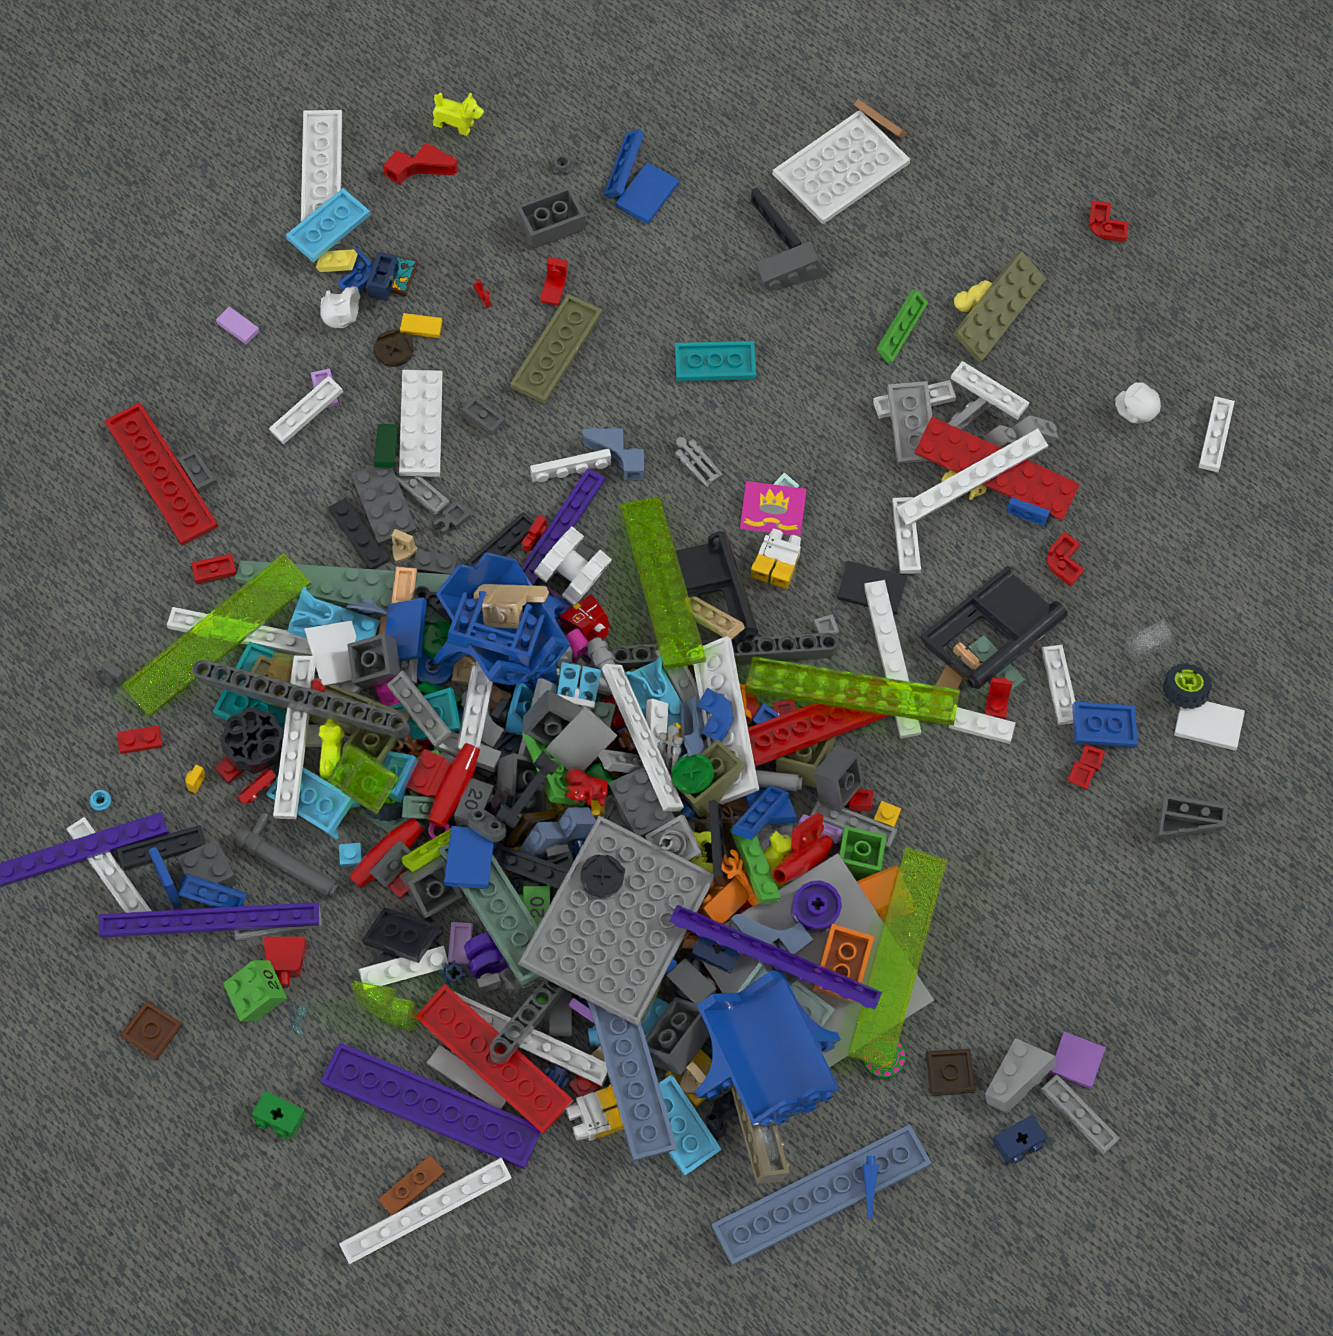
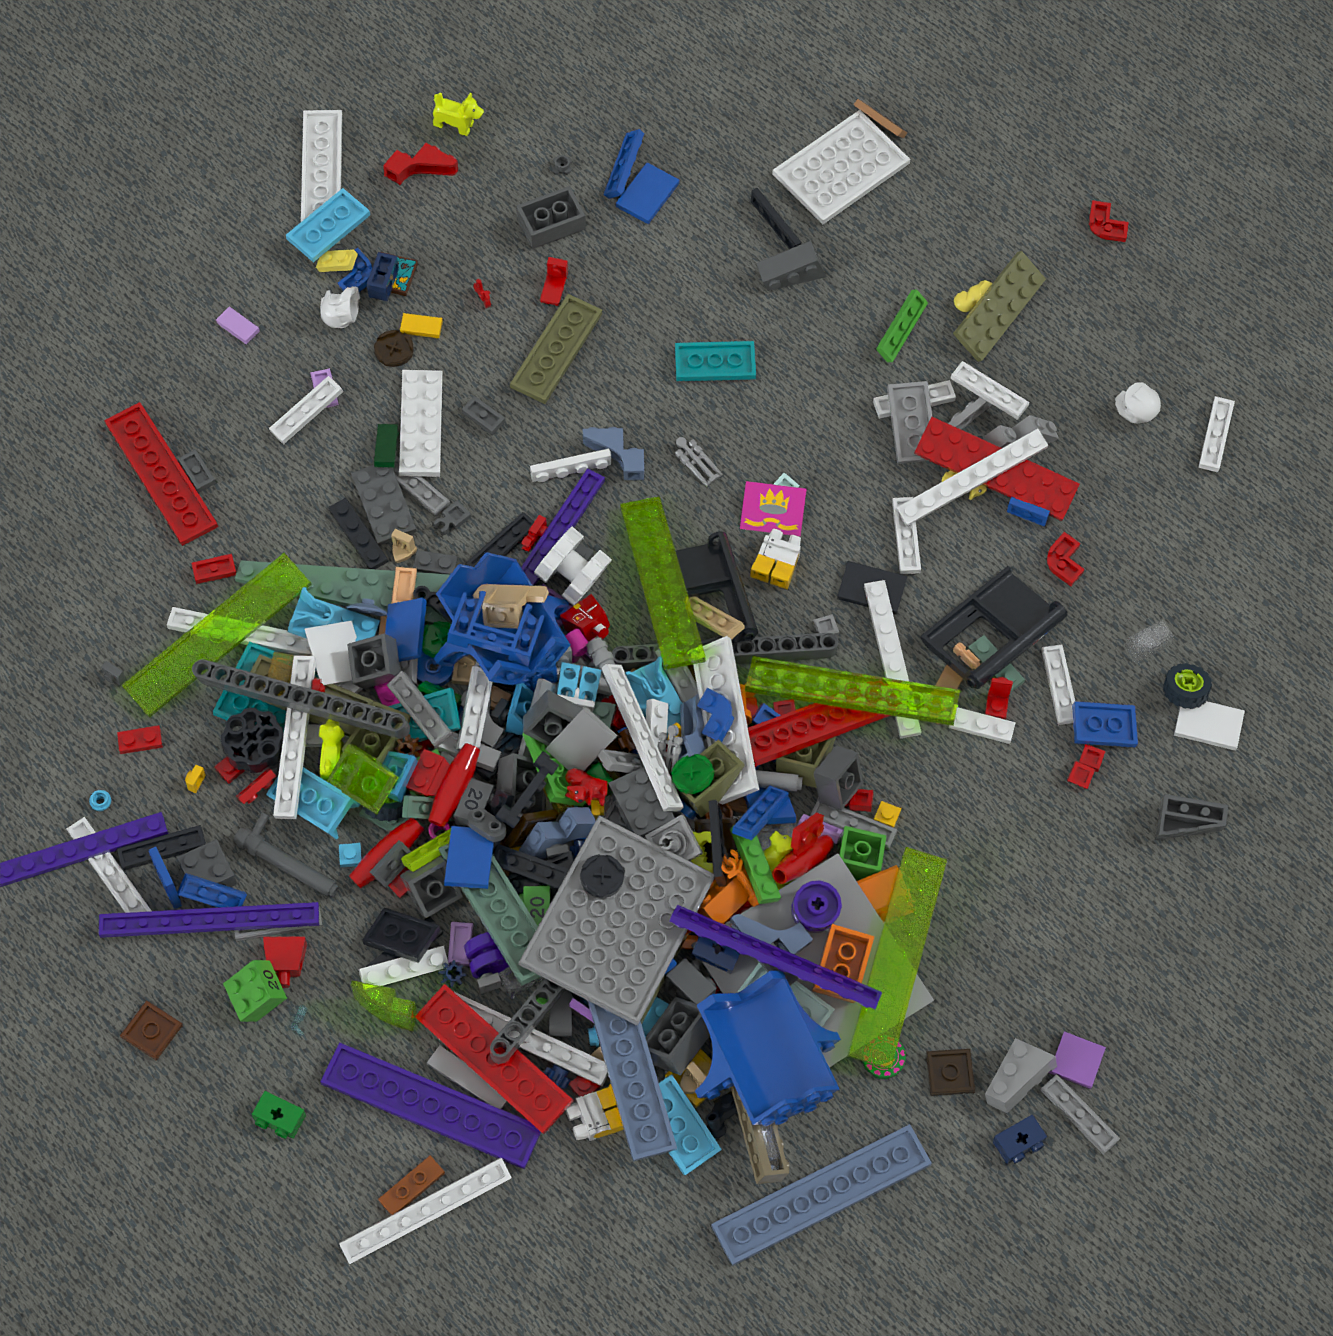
(870, 1173): blue piece -> none

